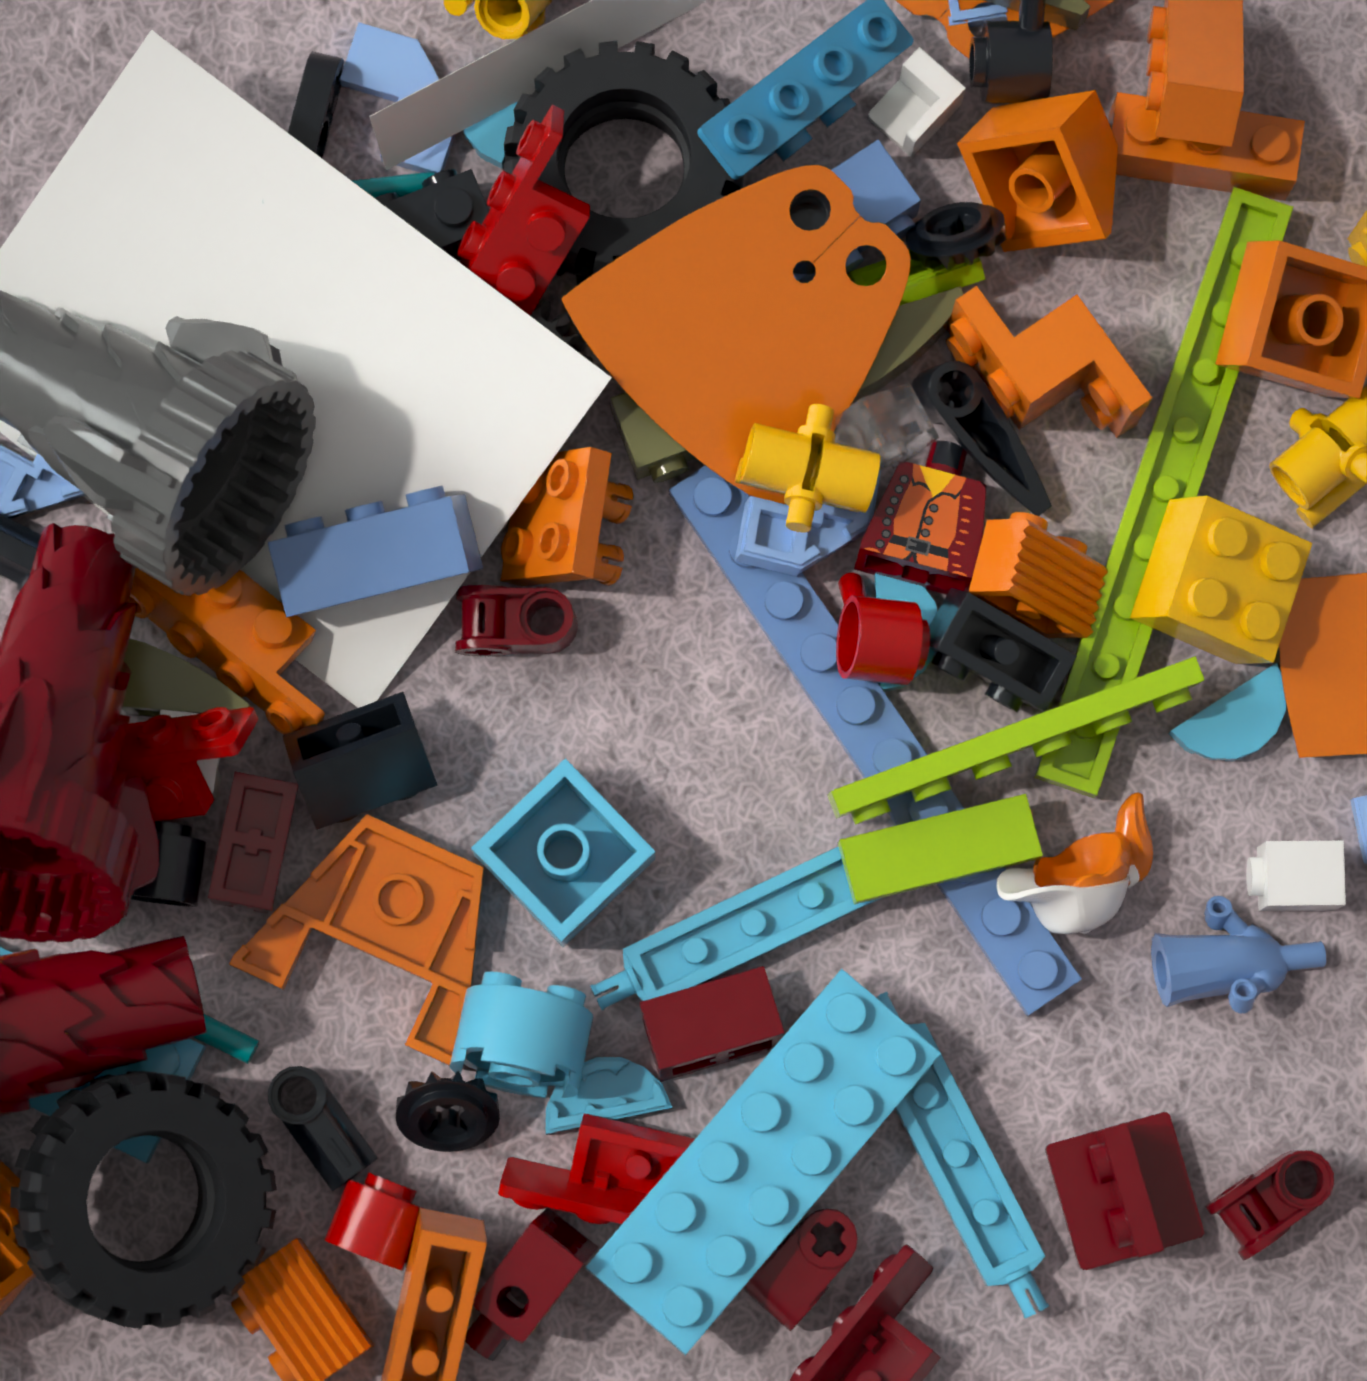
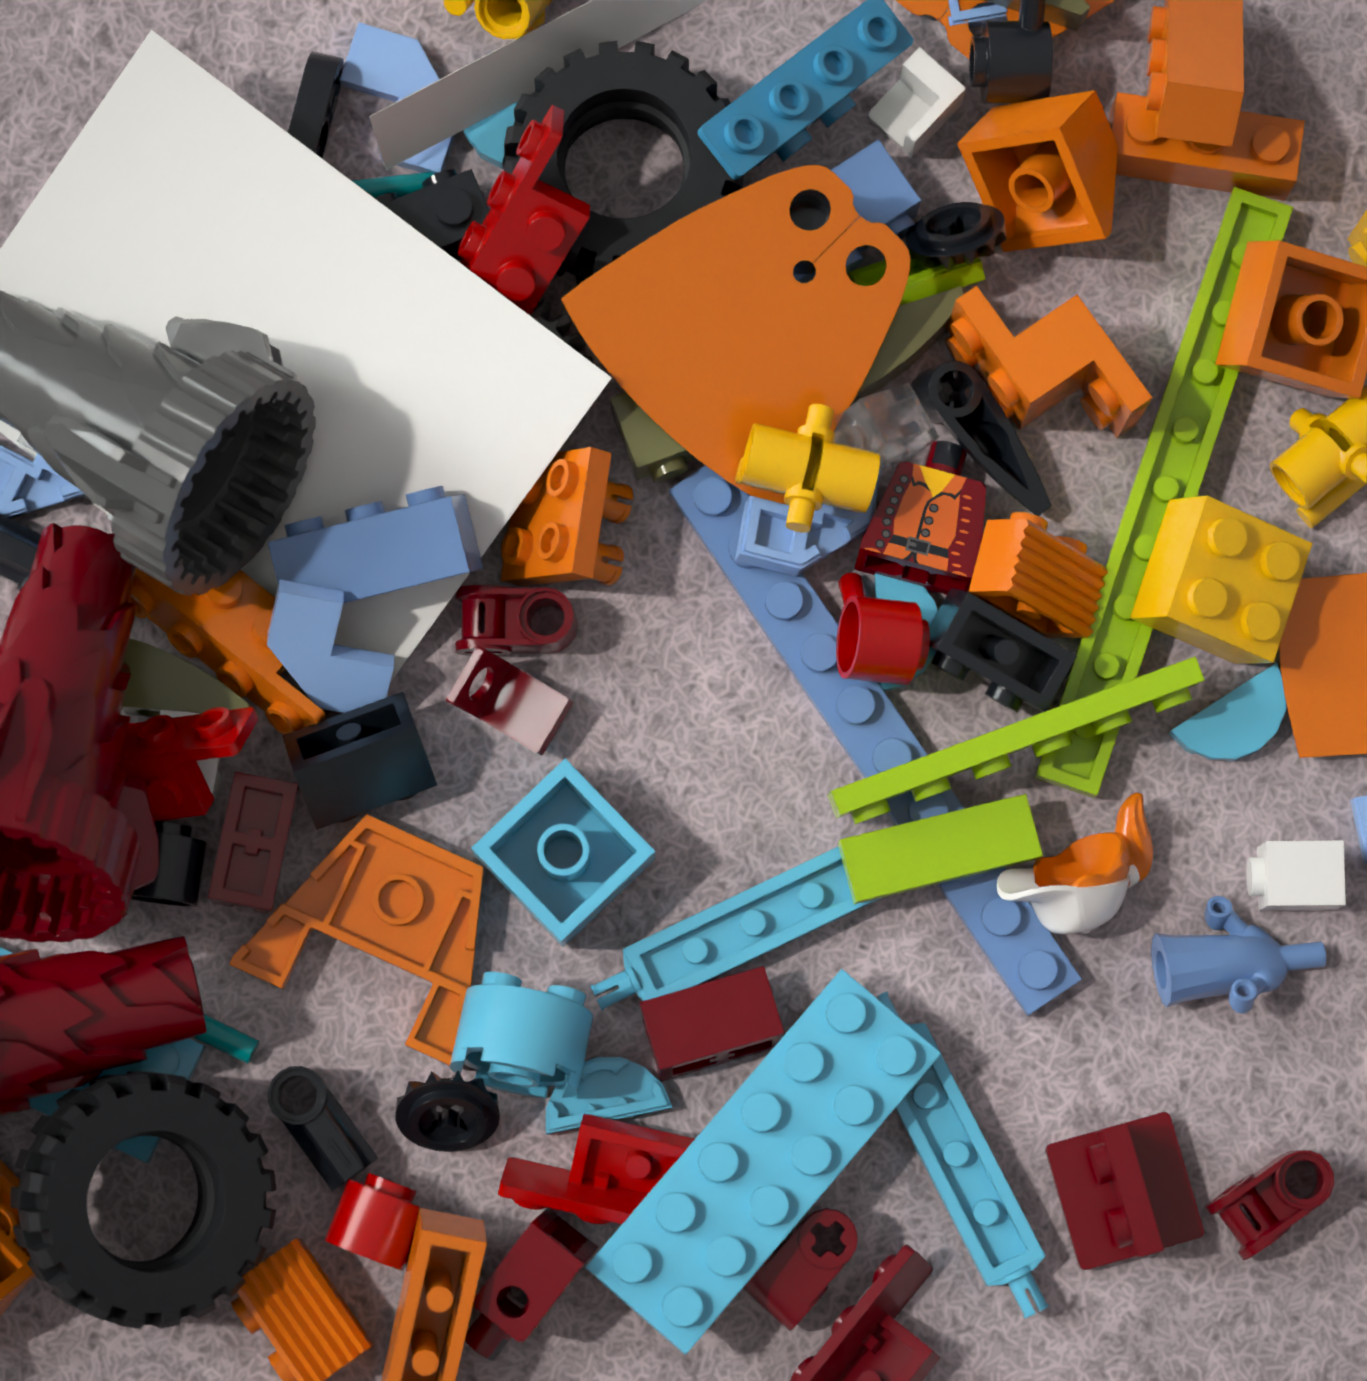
(303, 641): none -> light blue tile
(510, 701): none -> bracket

